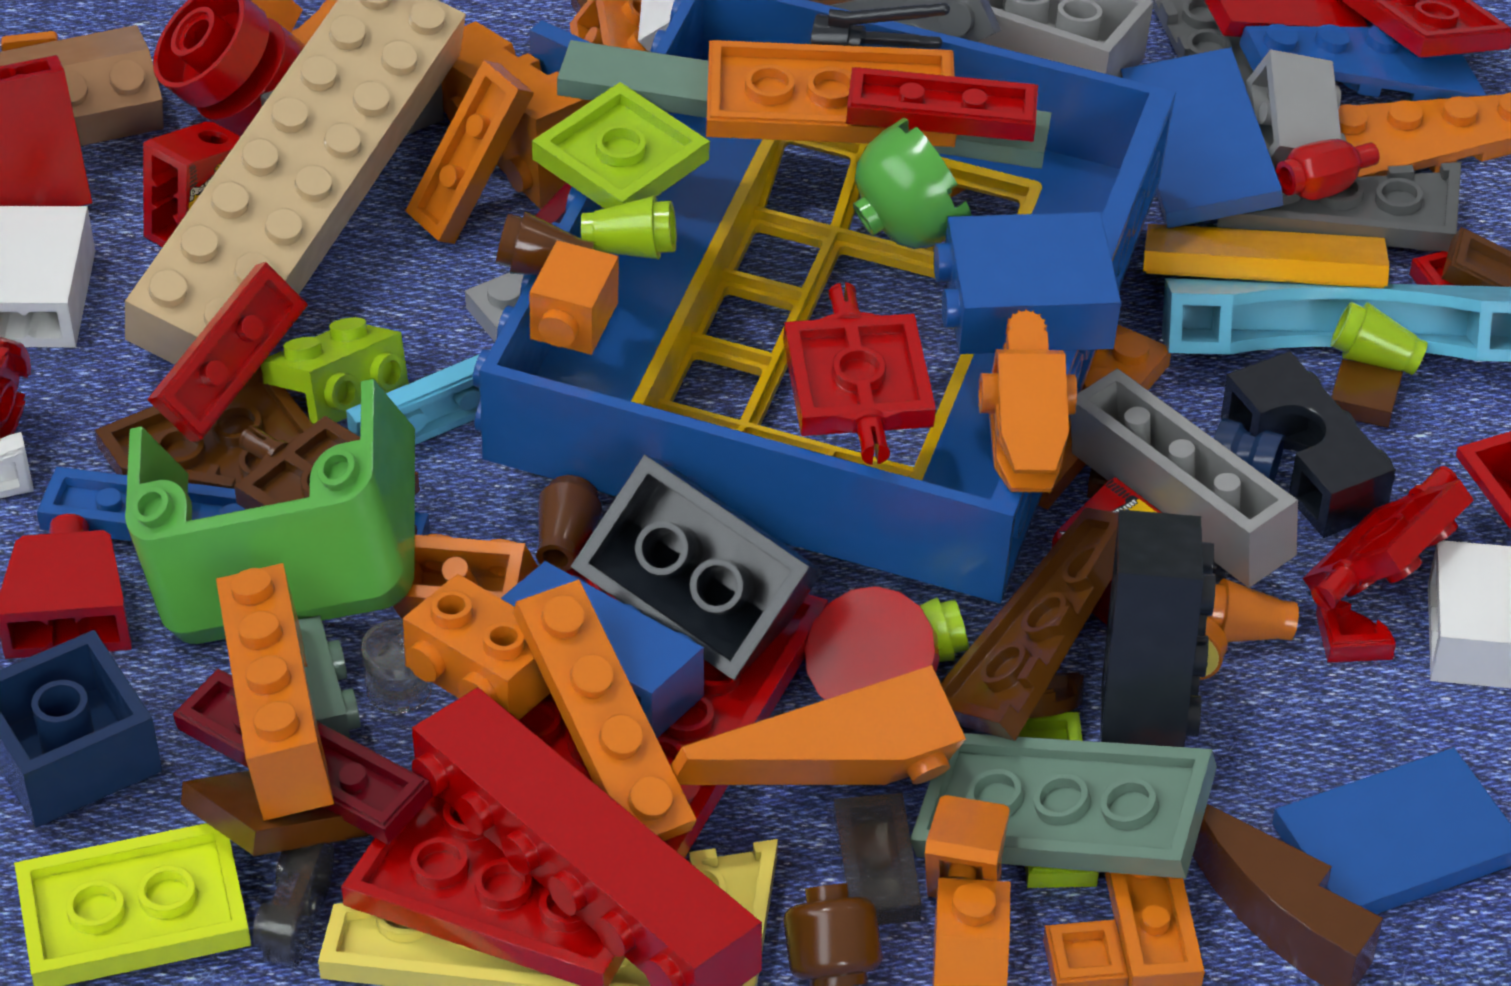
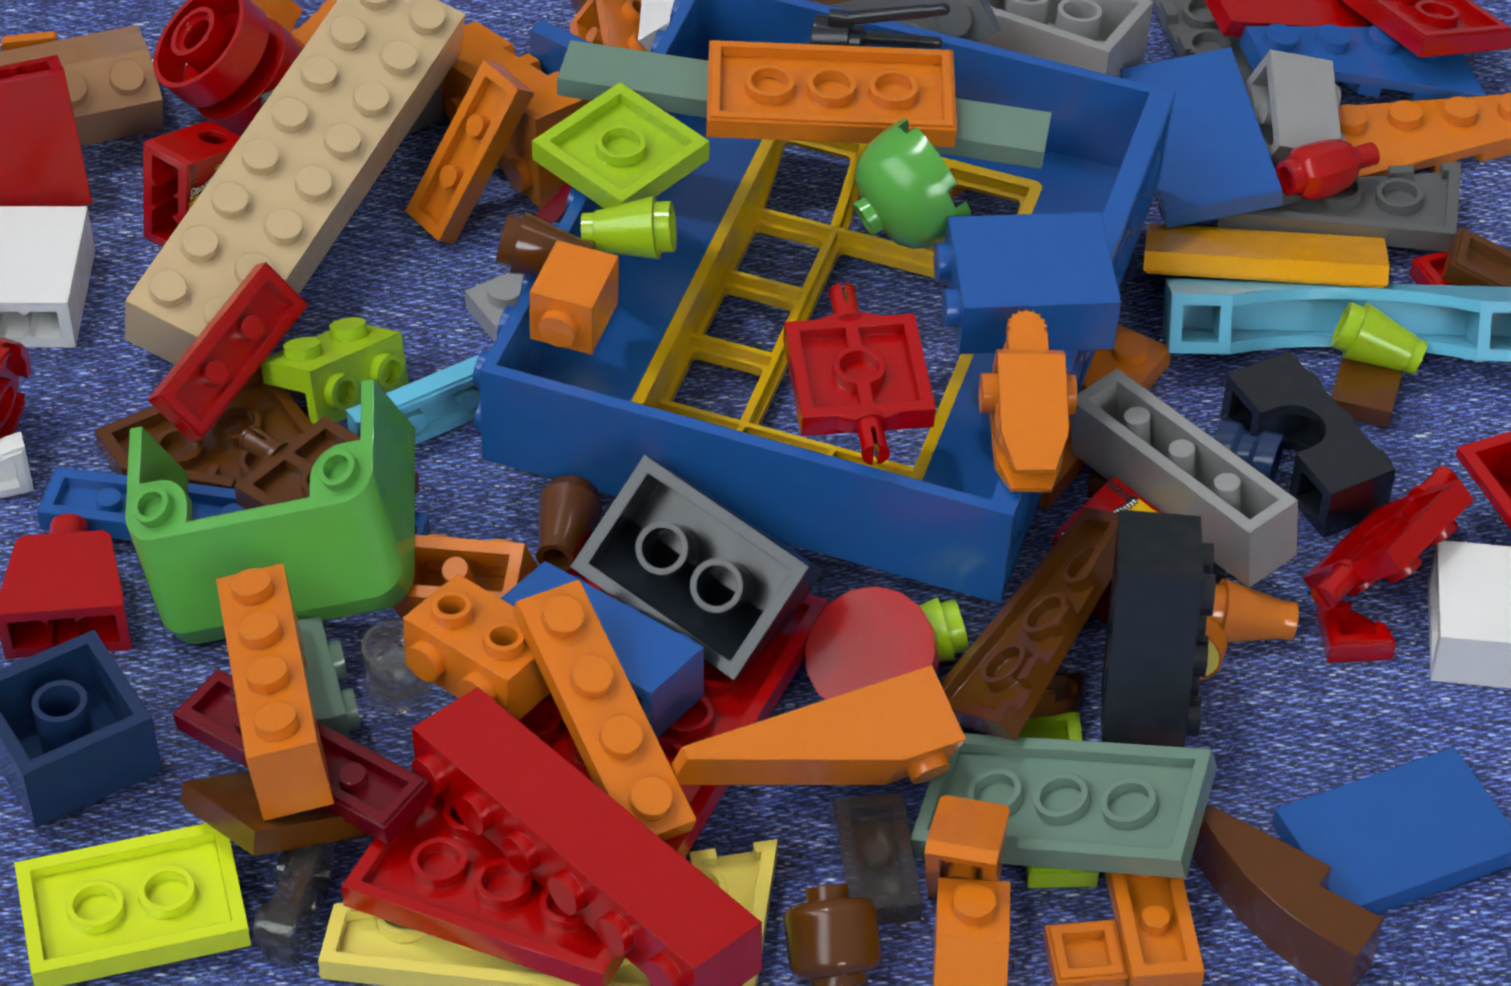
(943, 104): red tile -> none

